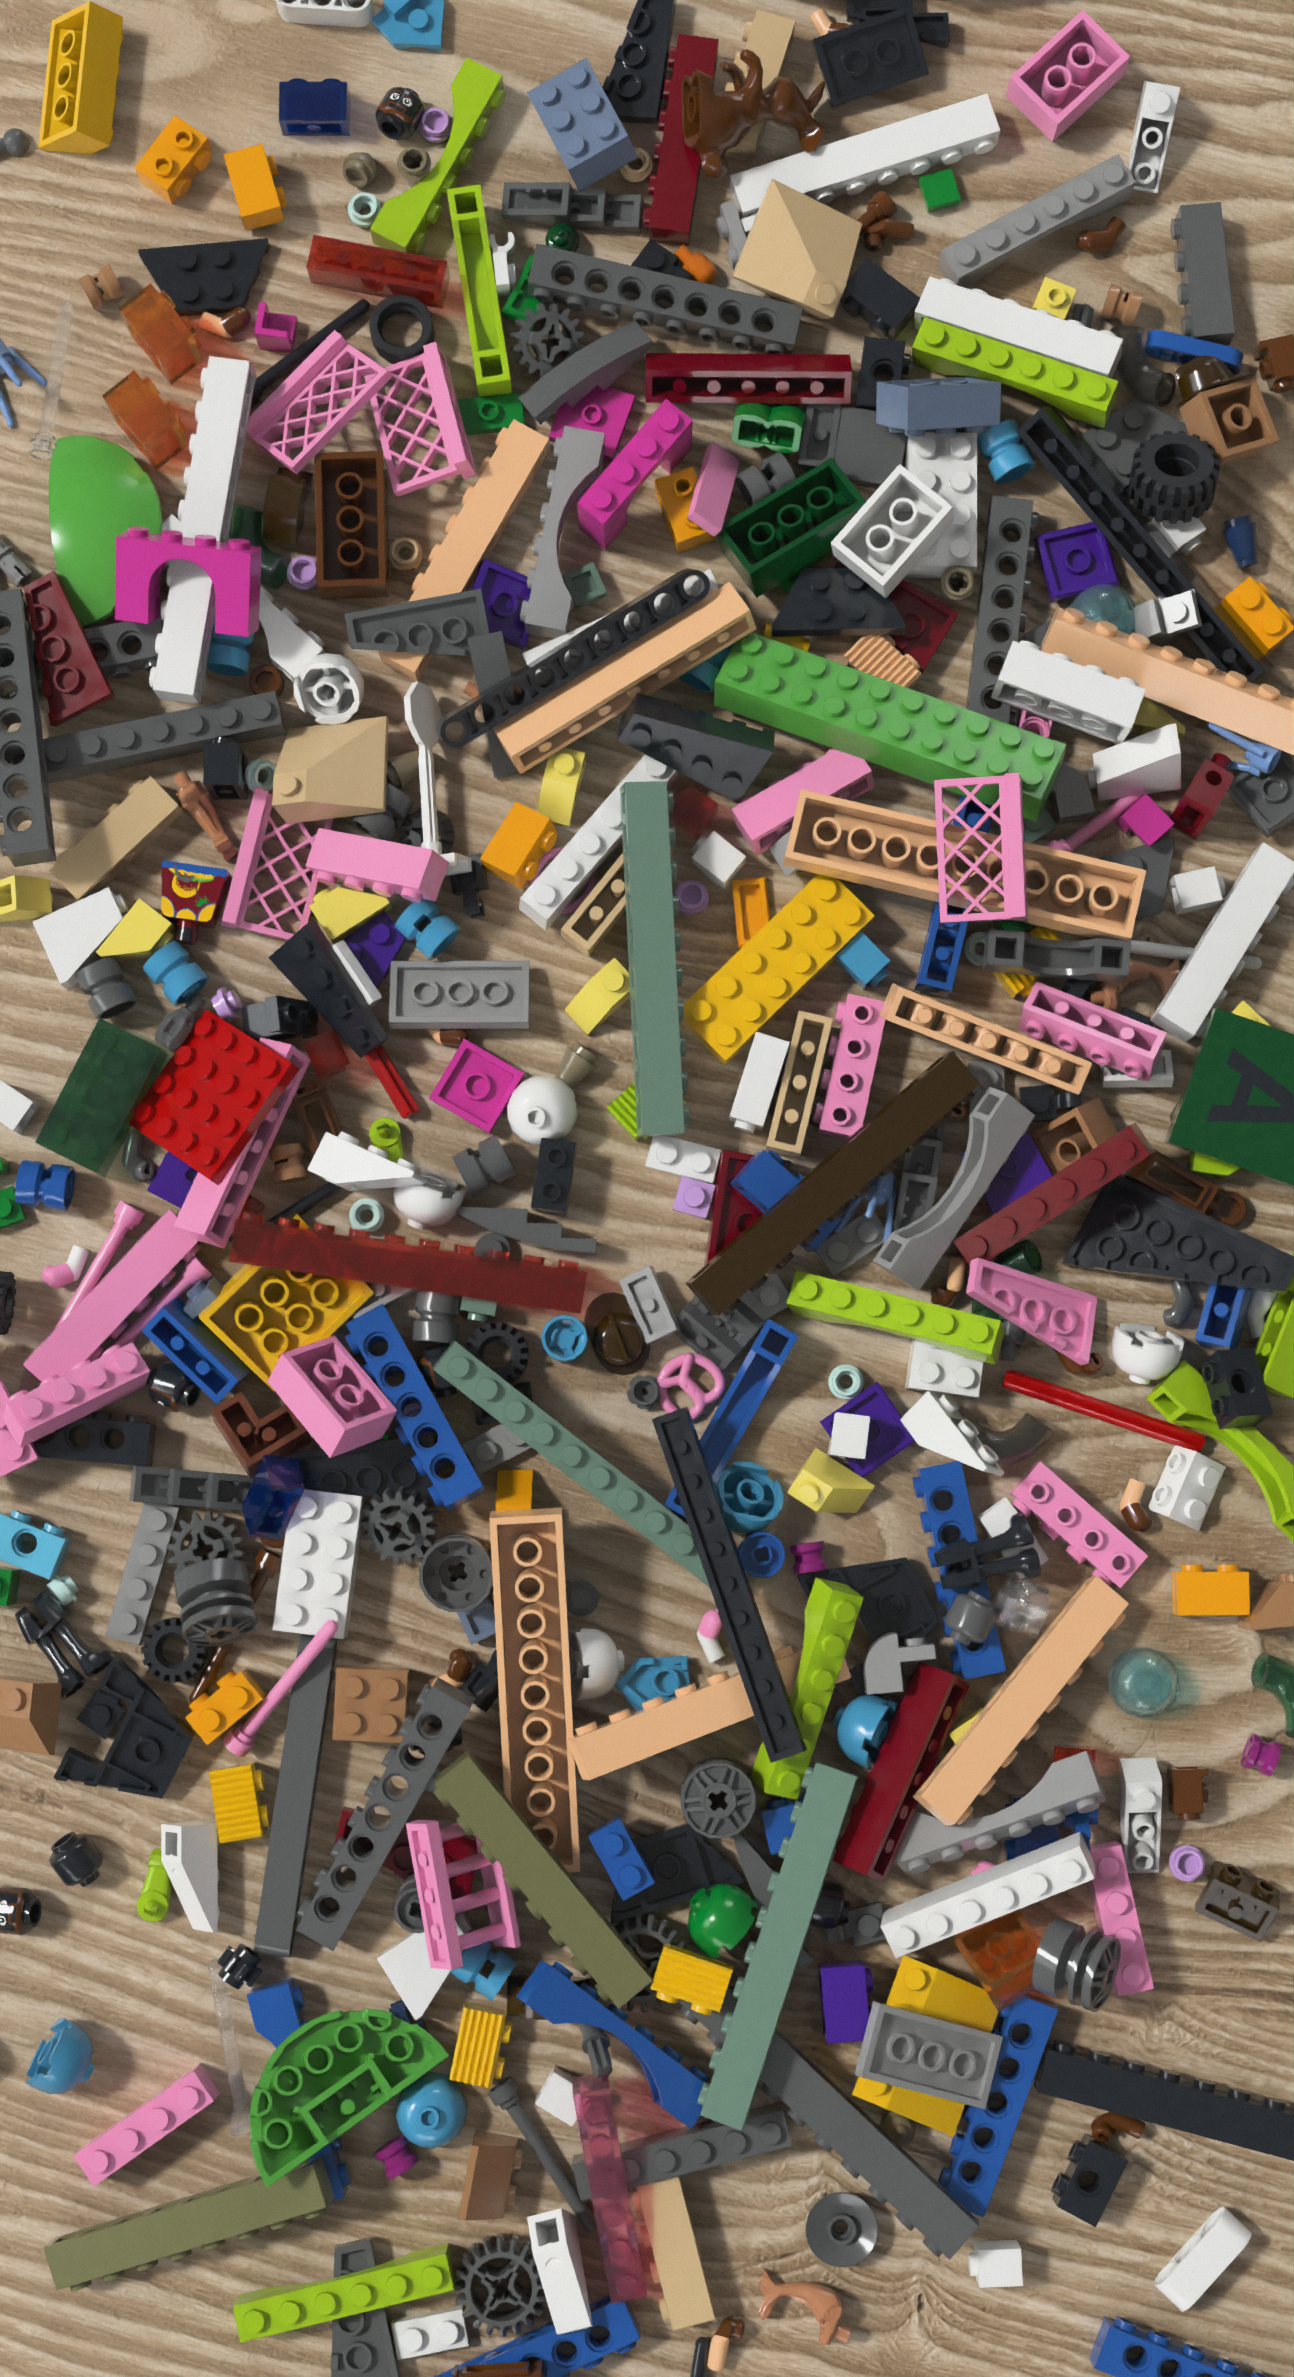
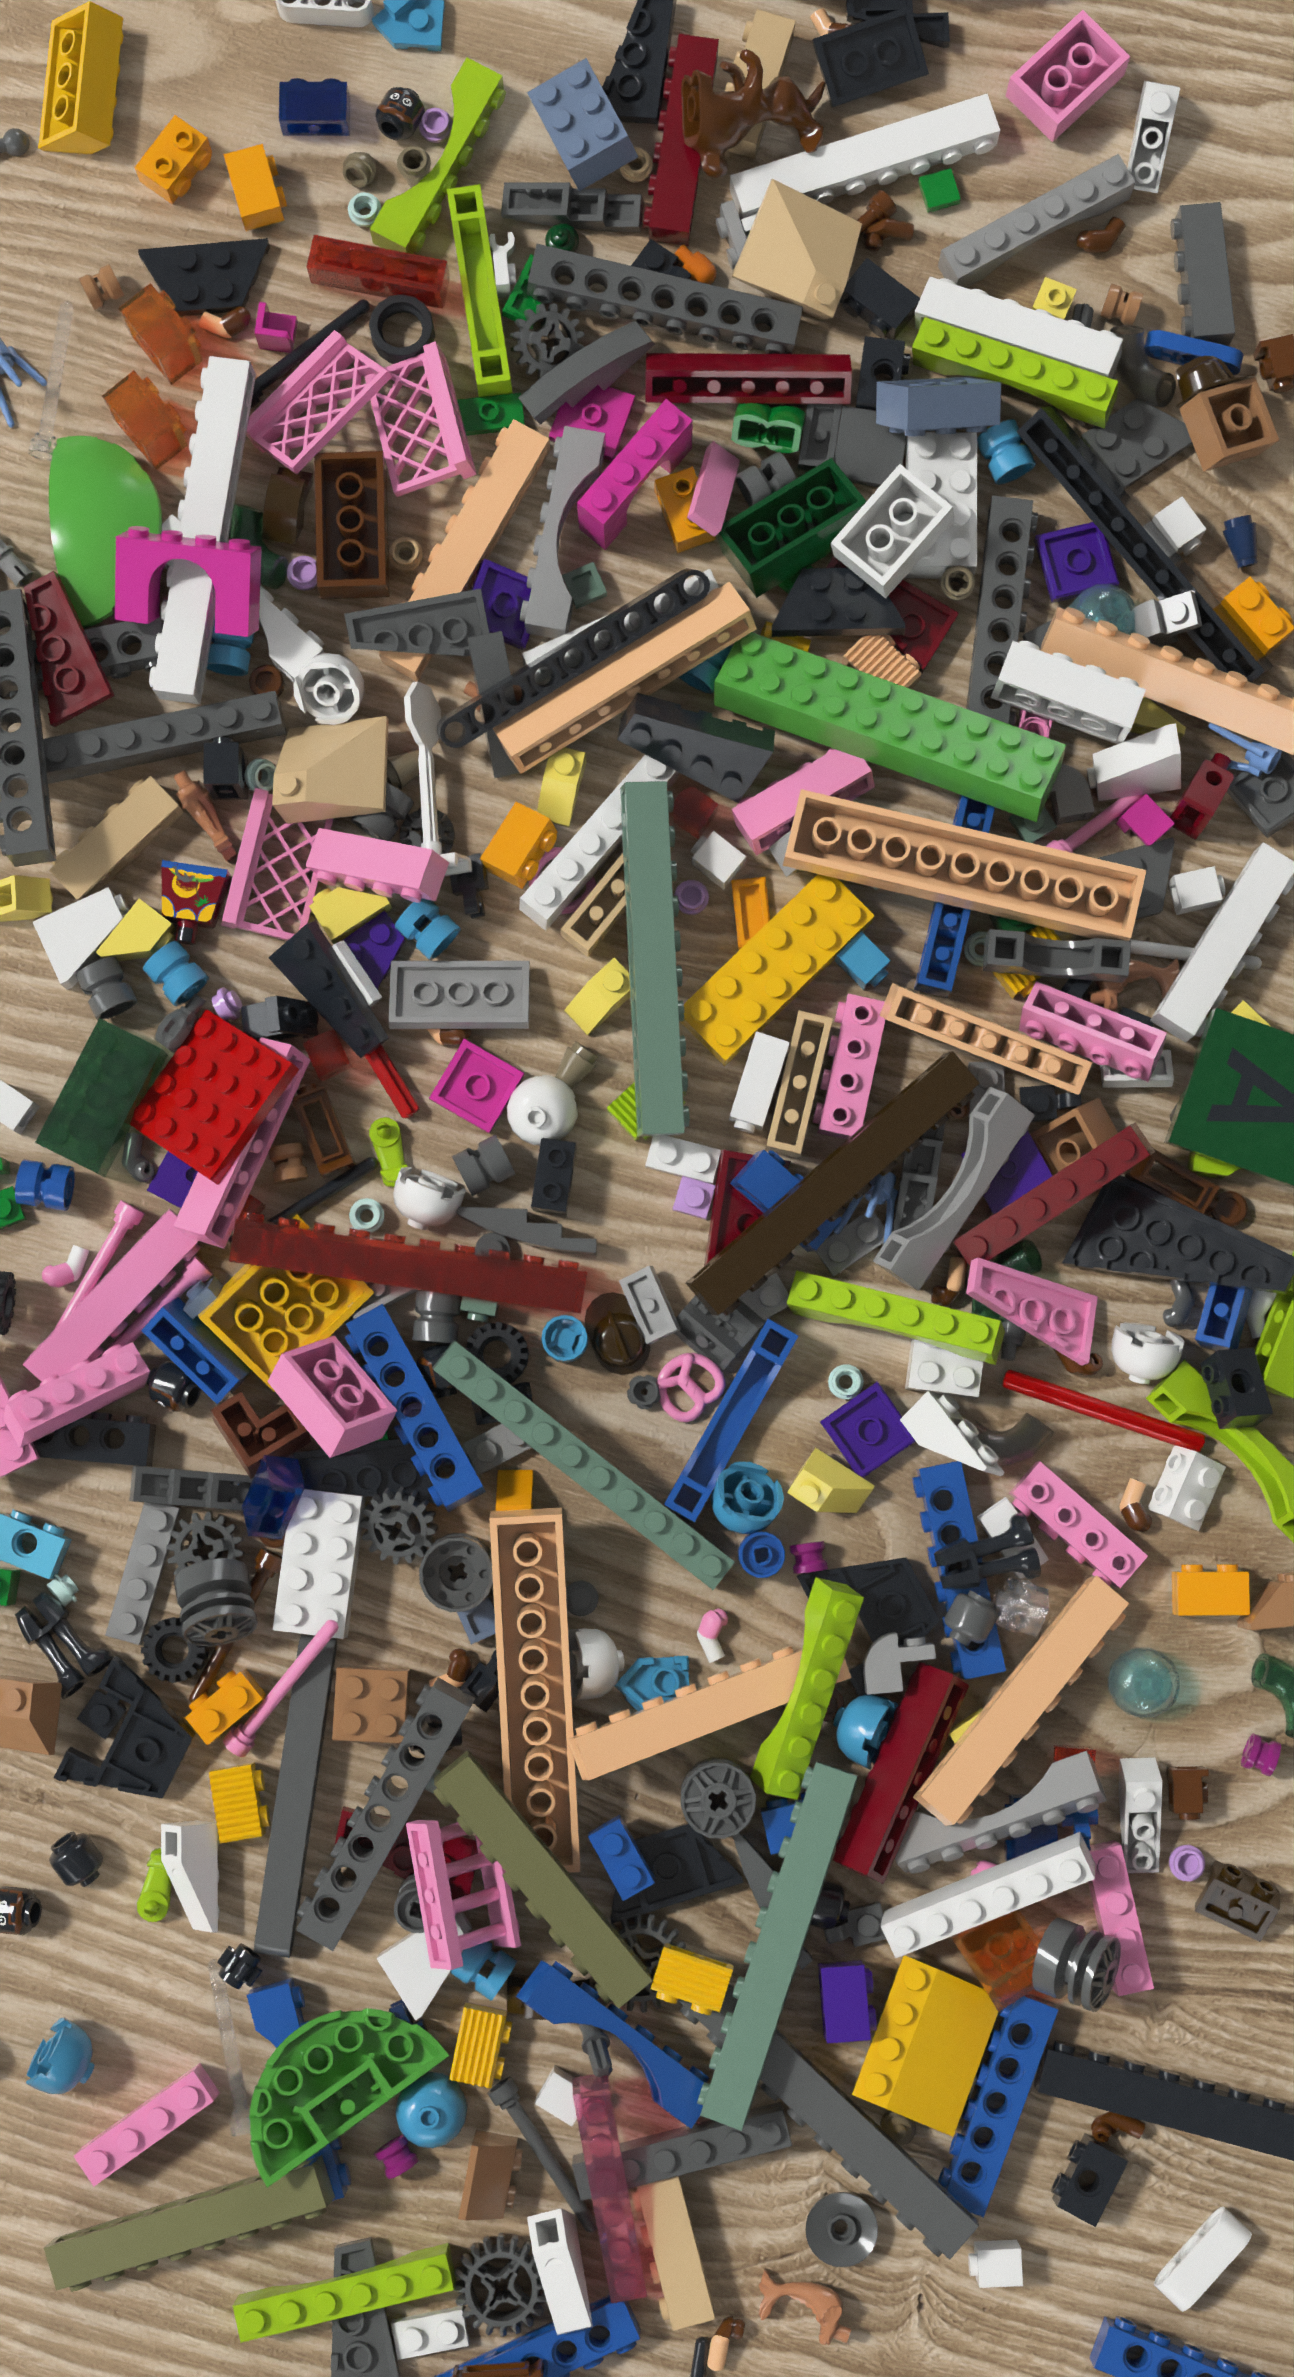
(356, 1168): white slope -> none
(720, 1917): green cylinder -> none
(729, 1585): black plate -> none
(849, 1435): white panel -> none
(928, 2055): light grey plate -> none
(1012, 843): bright pink fence -> none
(1174, 477): black tyre -> none

